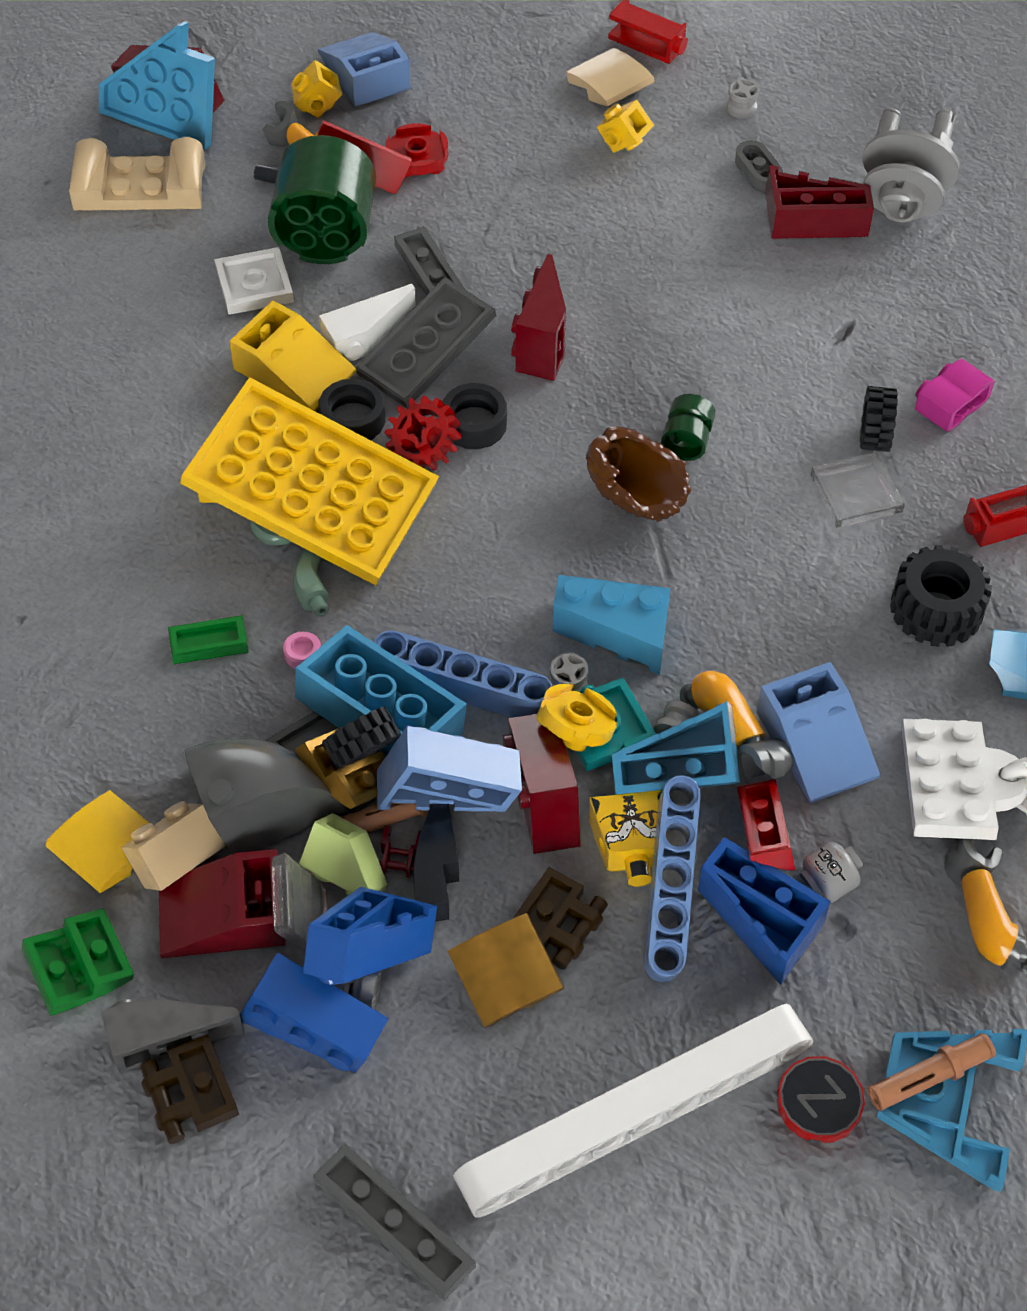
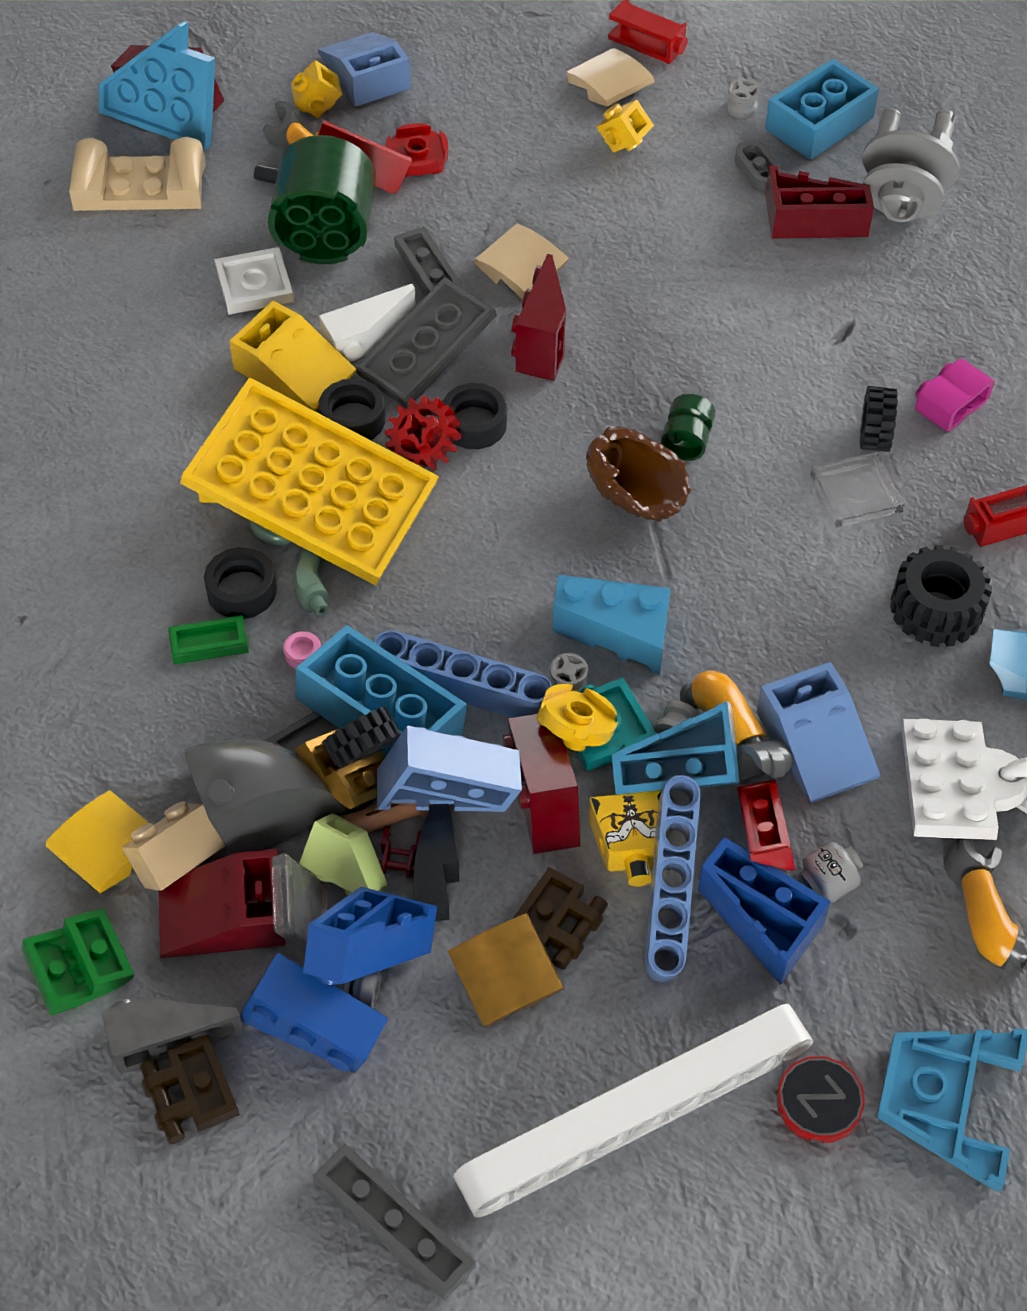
(235, 561): none -> black tyre
(516, 258): none -> tan slope
(821, 108): none -> dark azure brick
(946, 1064): nougat pin -> none

